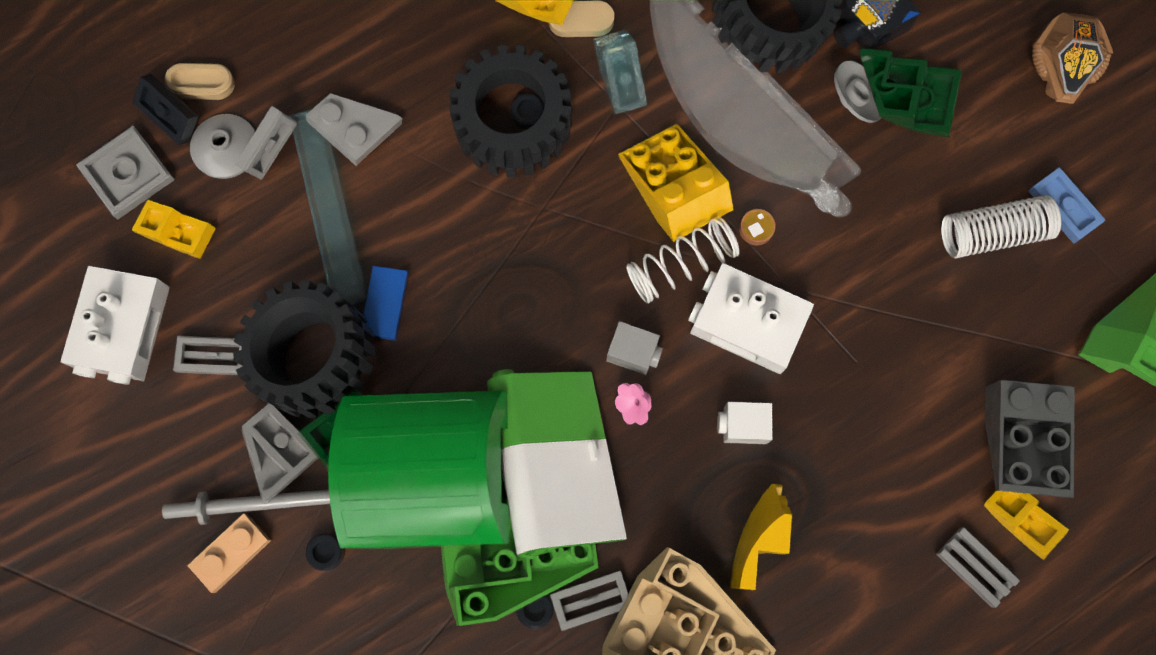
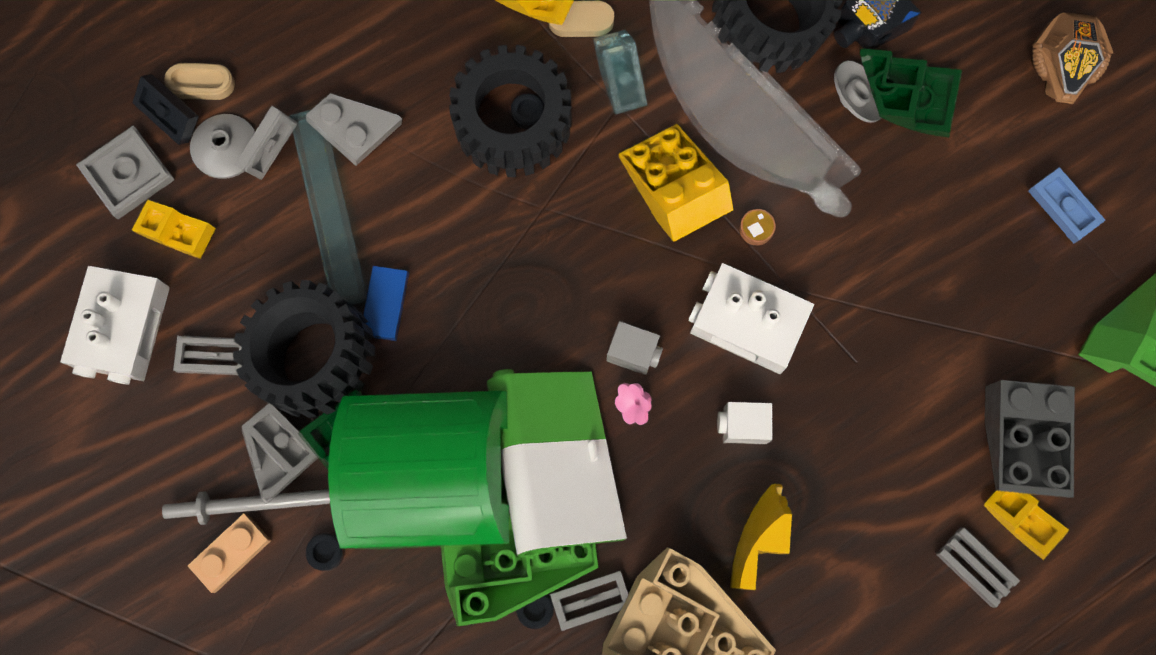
(636, 273): white piece -> none
(964, 235): white piece -> none

